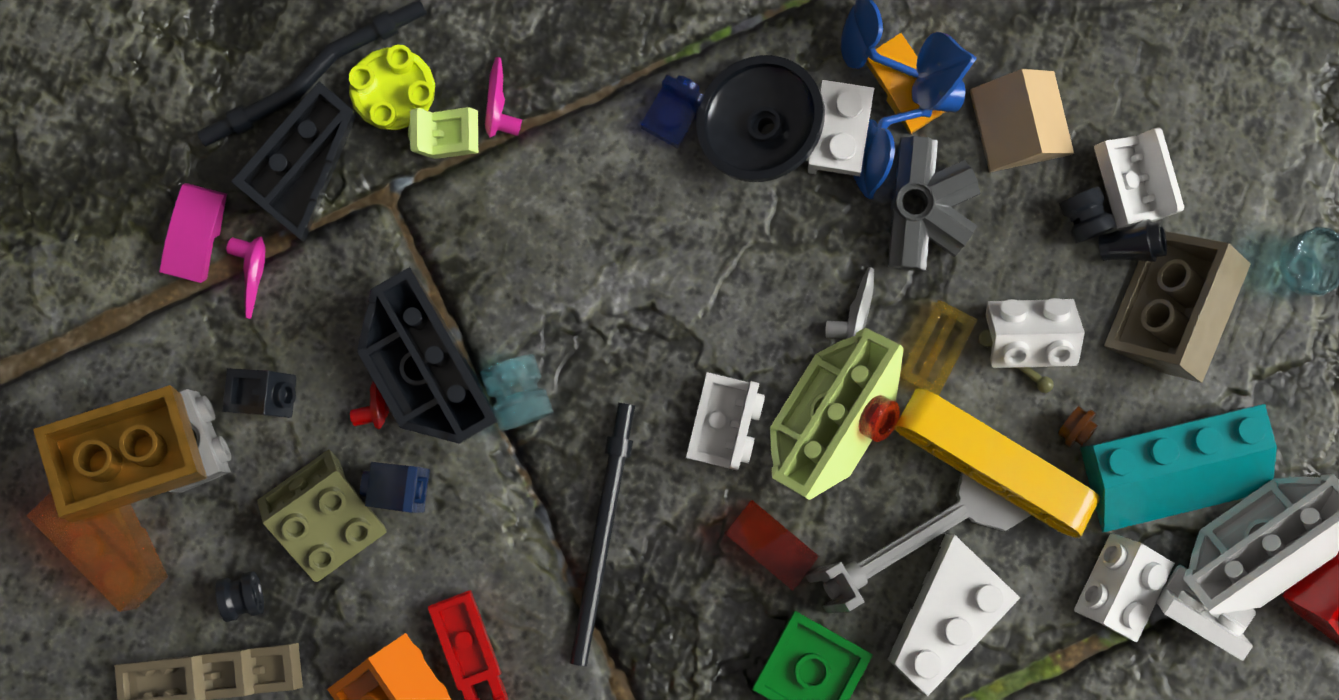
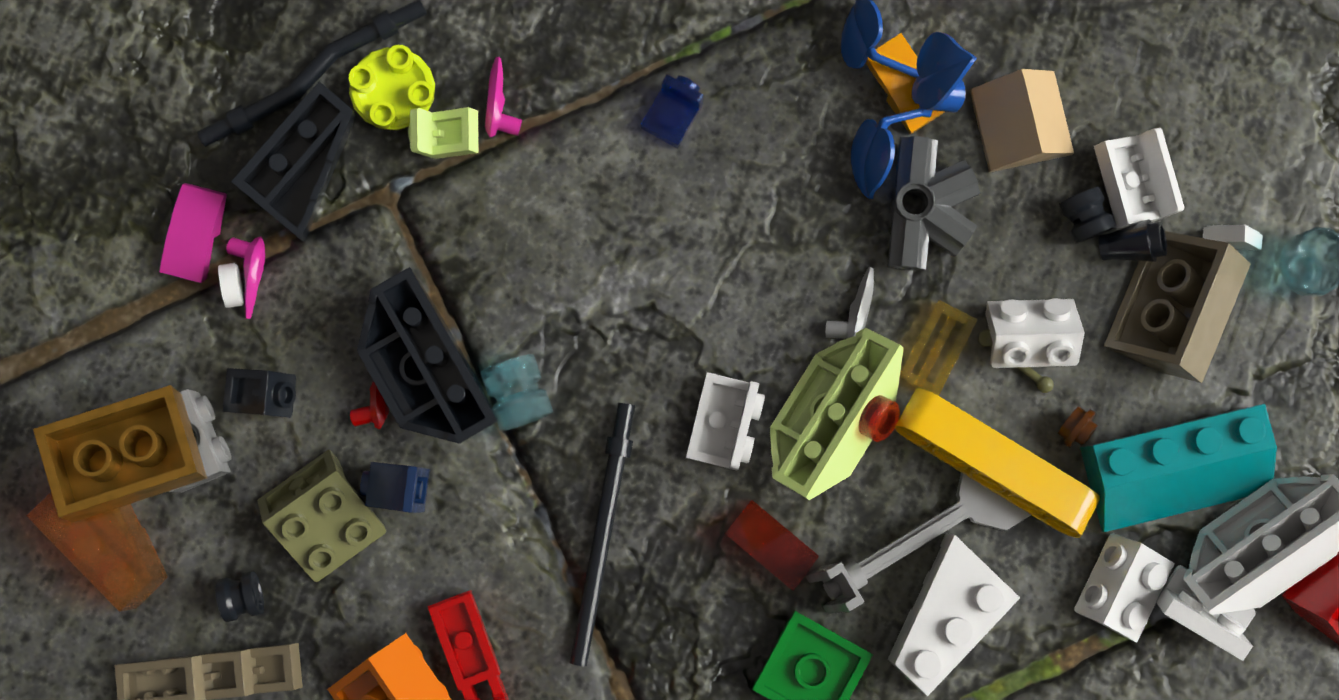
(231, 285): none -> white tile
(747, 99): black dish -> none
(844, 128): white bracket -> none
(1237, 235): none -> white tile

